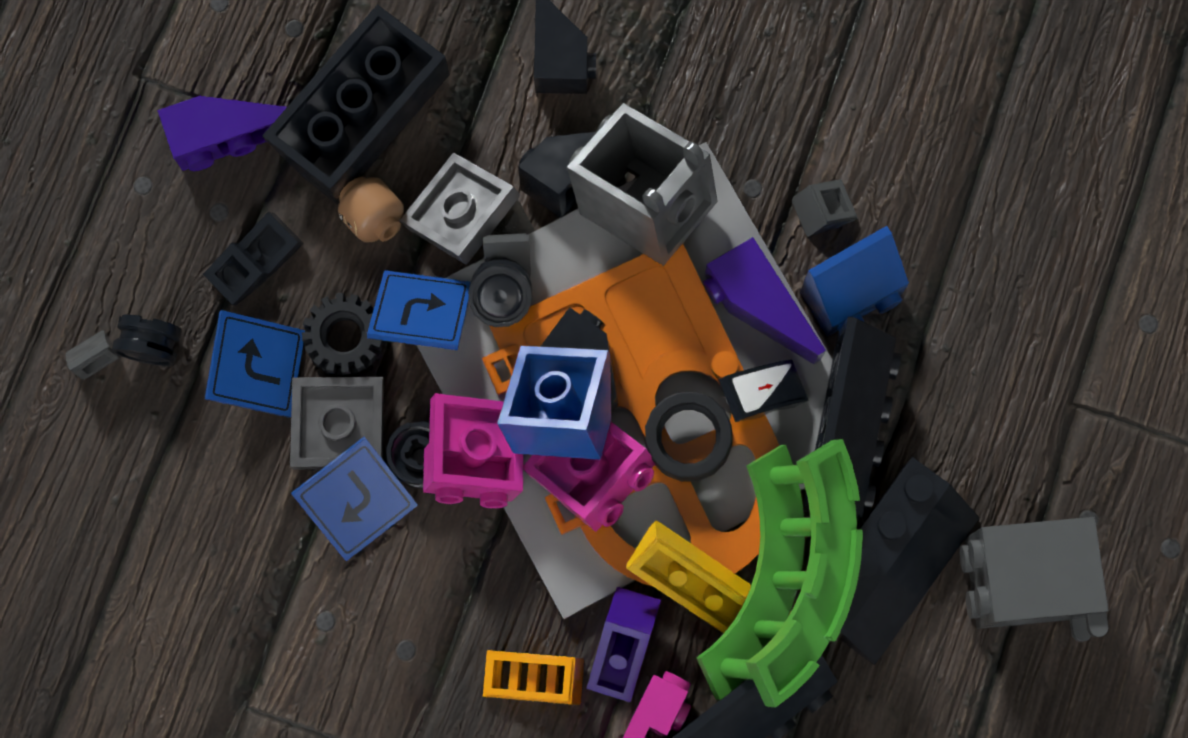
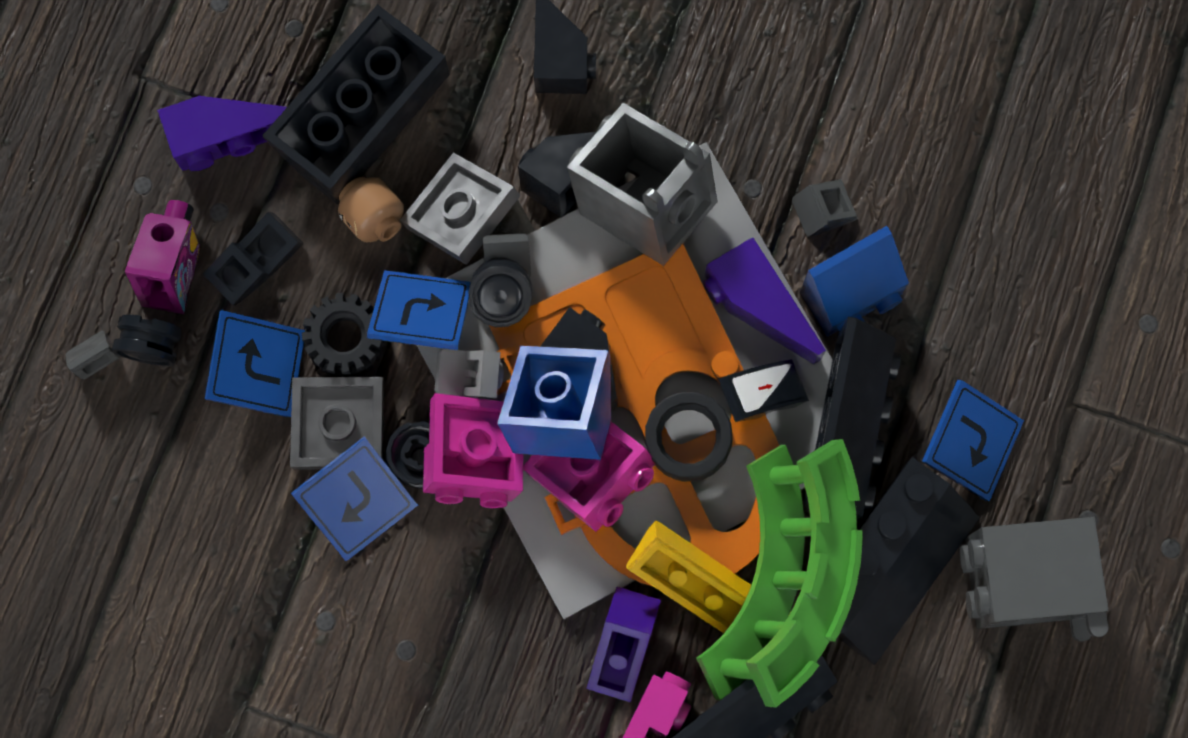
(164, 259): none -> magenta torso
(468, 373): none -> light grey bracket
(572, 677): light orange slope -> none
(973, 440): none -> blue piece

